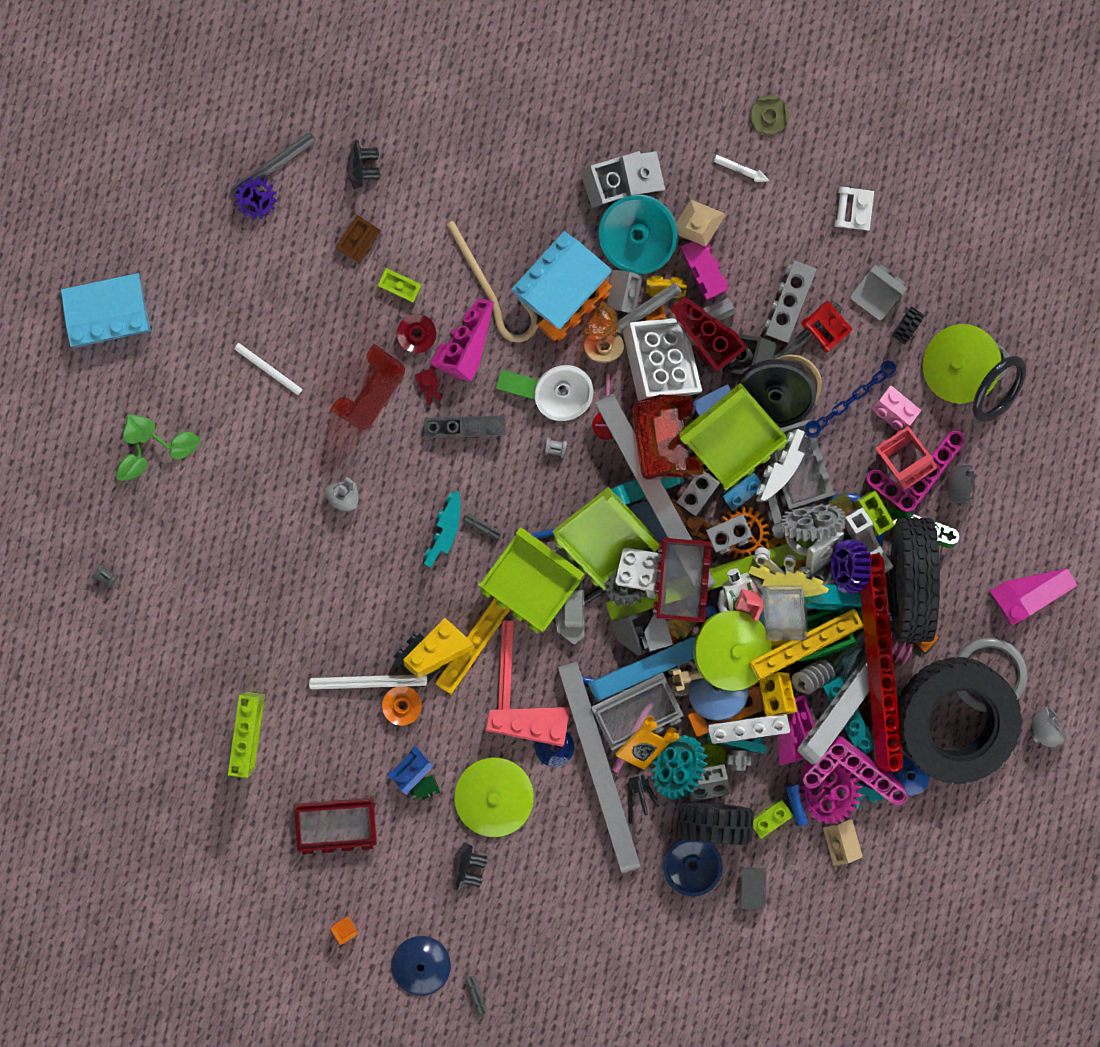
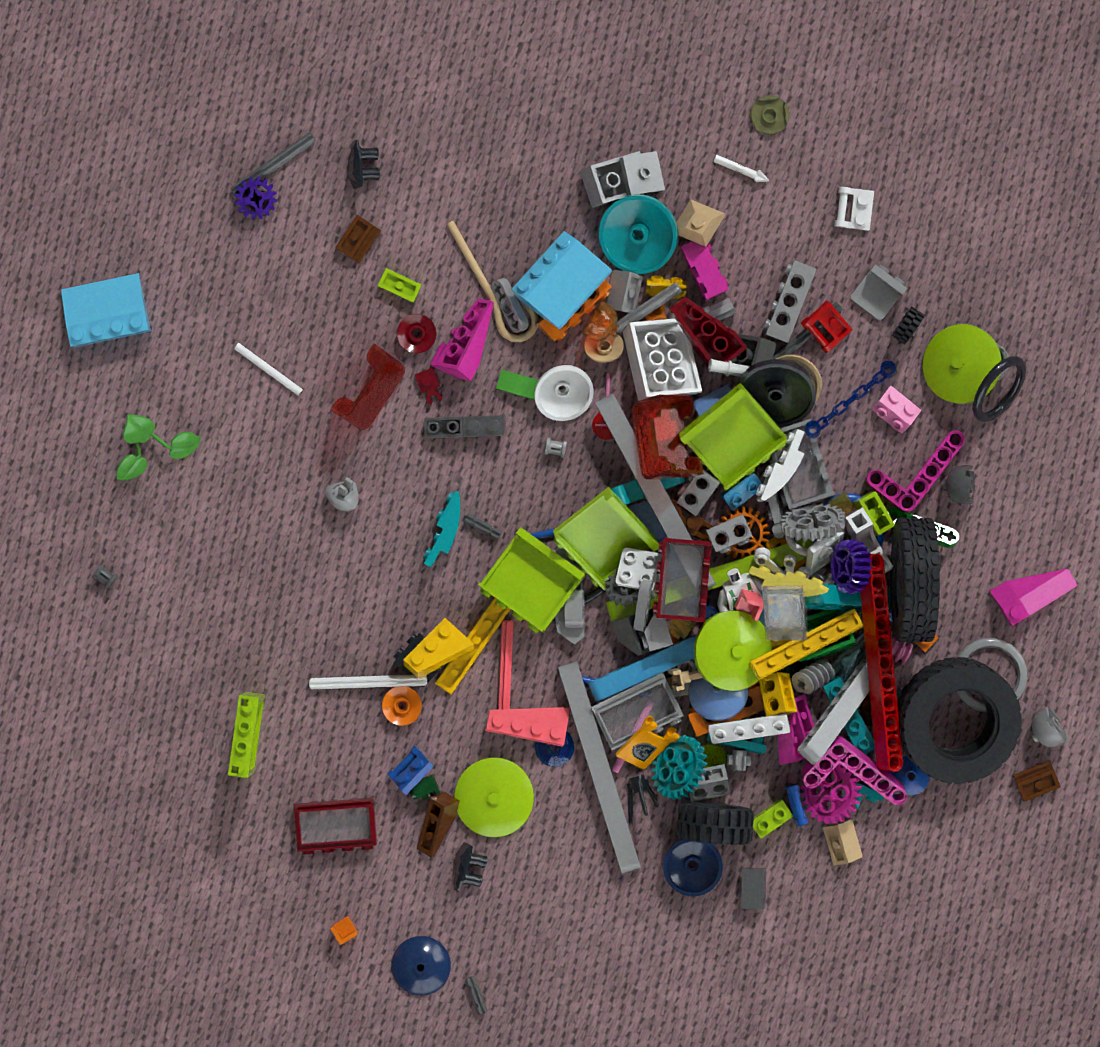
(437, 822): none -> reddish brown slope
(501, 289): none -> light grey beam
(643, 605): none -> light grey beam
(727, 368): none -> white axle
(914, 472): coral window -> none
(1036, 780): none -> reddish brown plate

